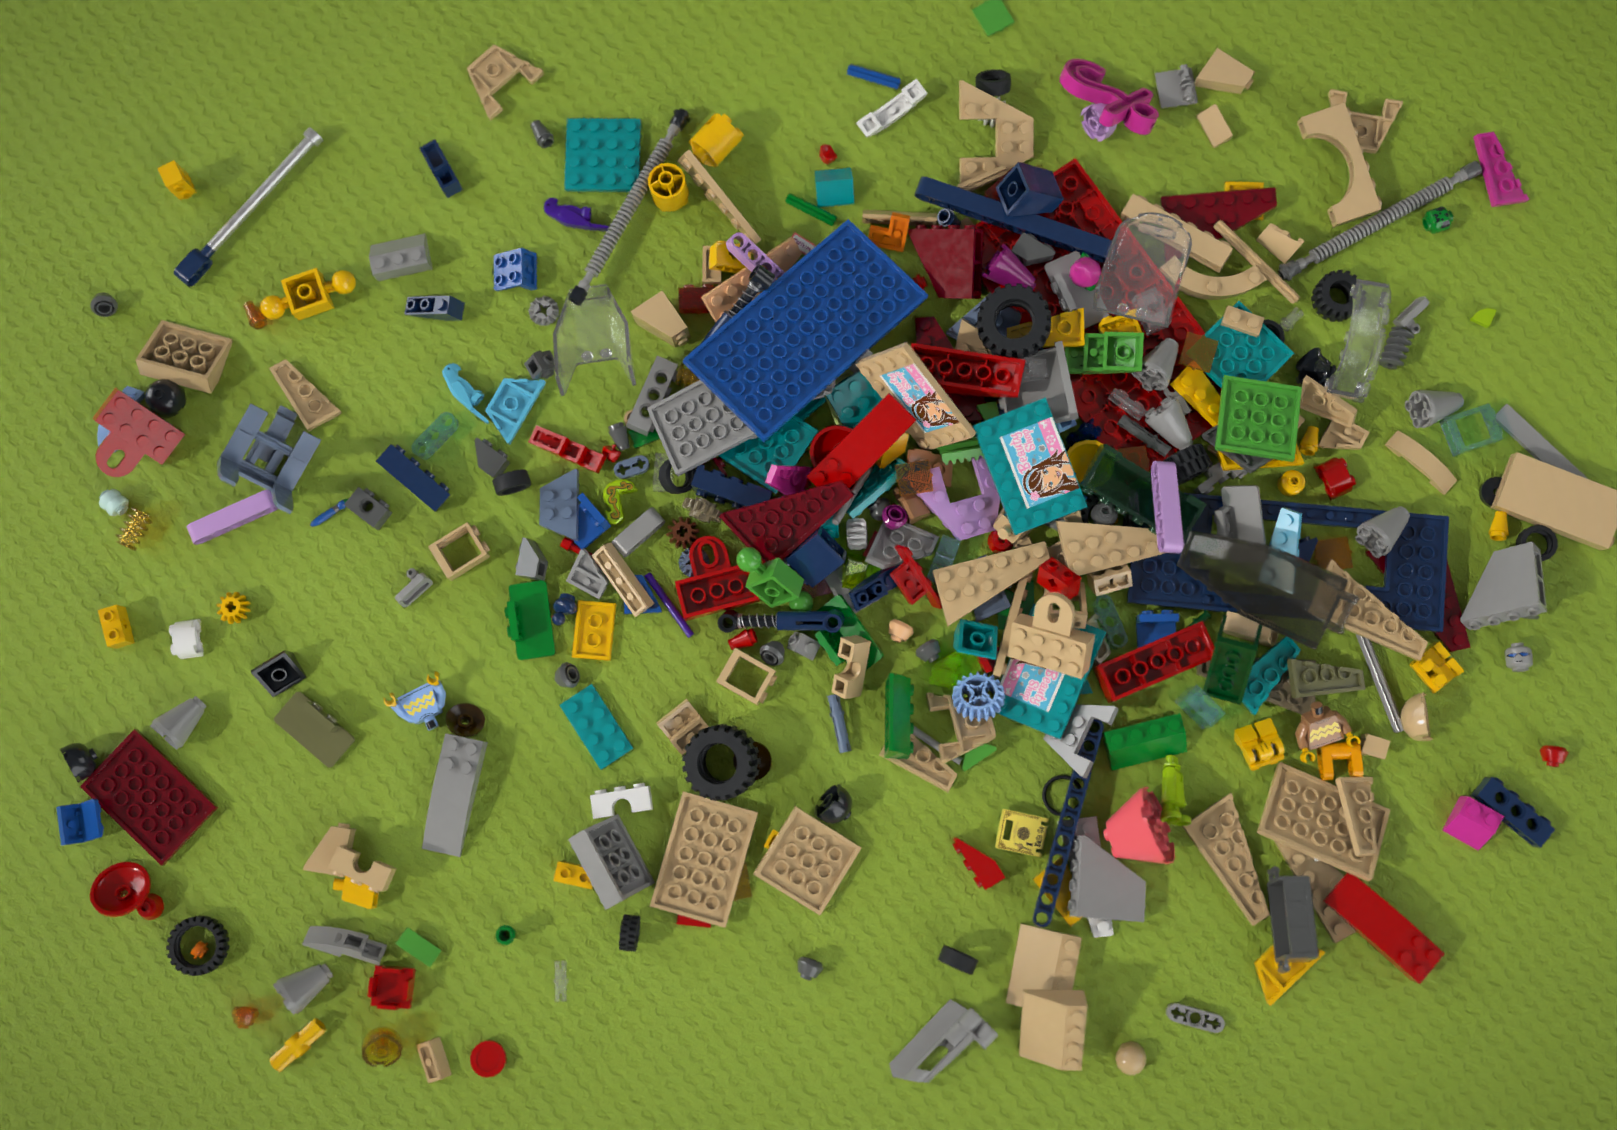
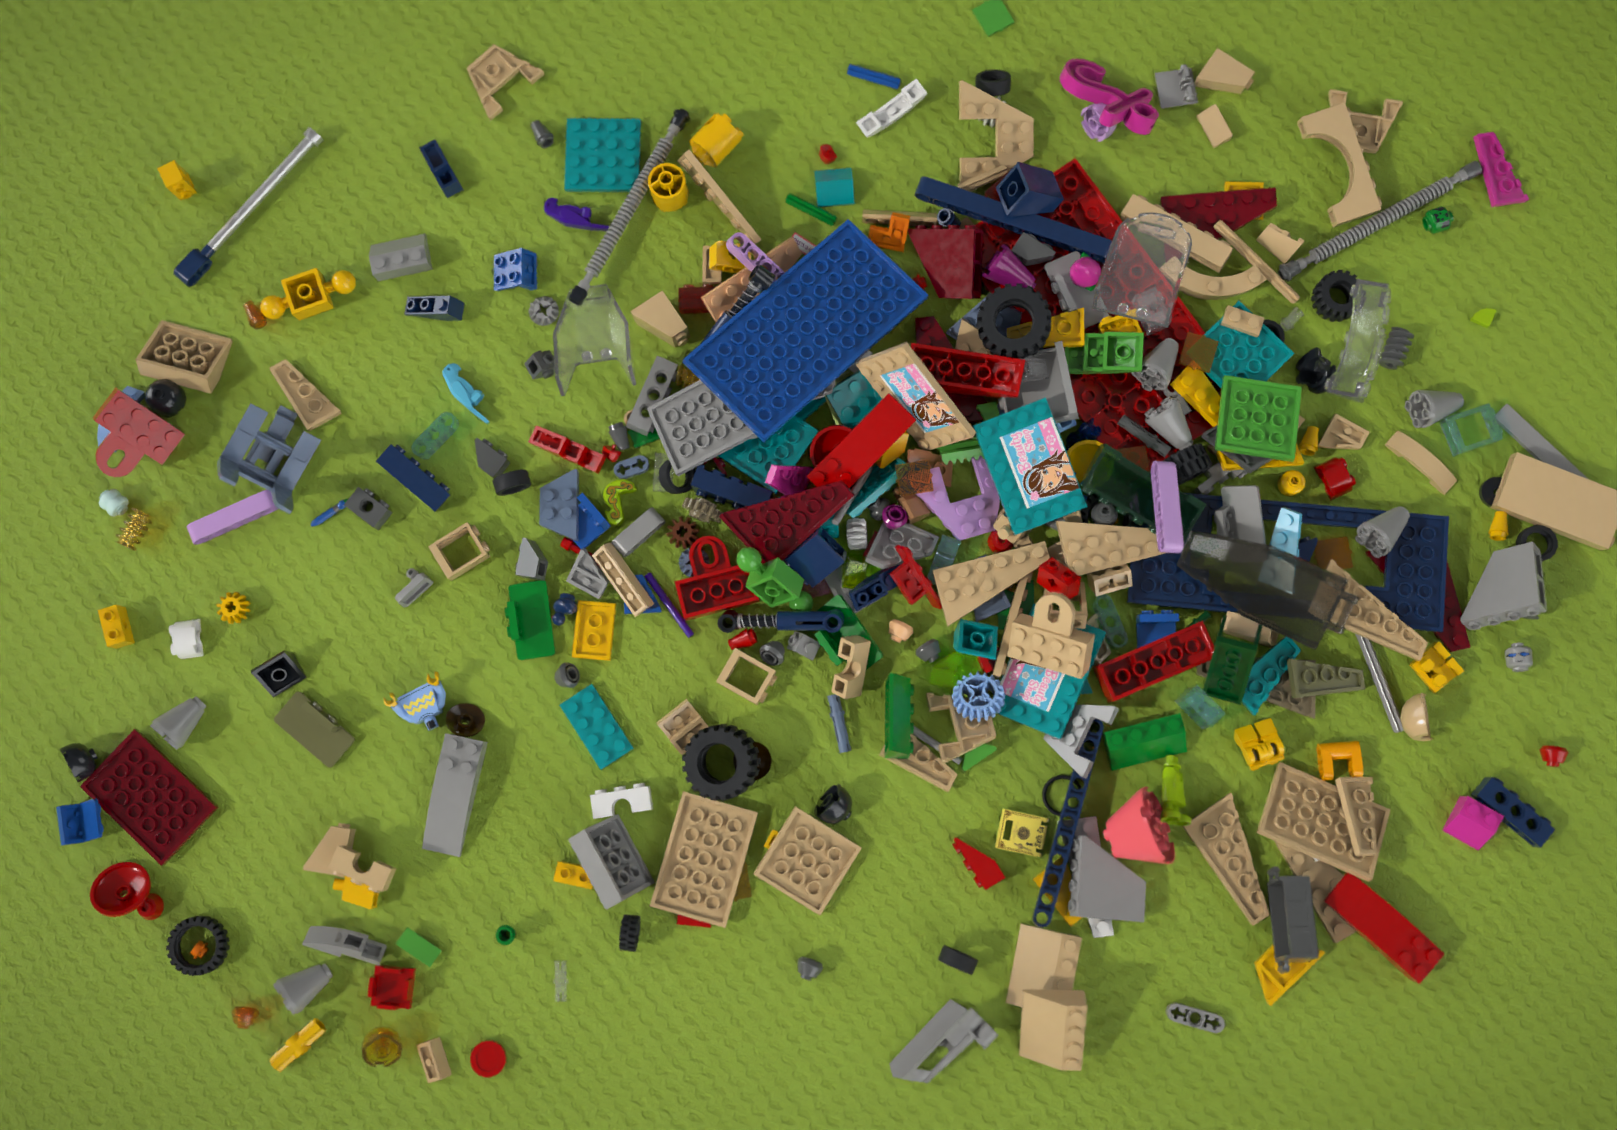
(104, 305): dark grey cone -> none
(512, 404): medium azure wing -> none
(1130, 1058): tan hair -> none
(1132, 407): clear plate -> none
(1317, 401): tan wing -> none
(1321, 728): medium nougat torso -> none
(1374, 746): tan panel -> none
(1406, 320): light grey piece -> none

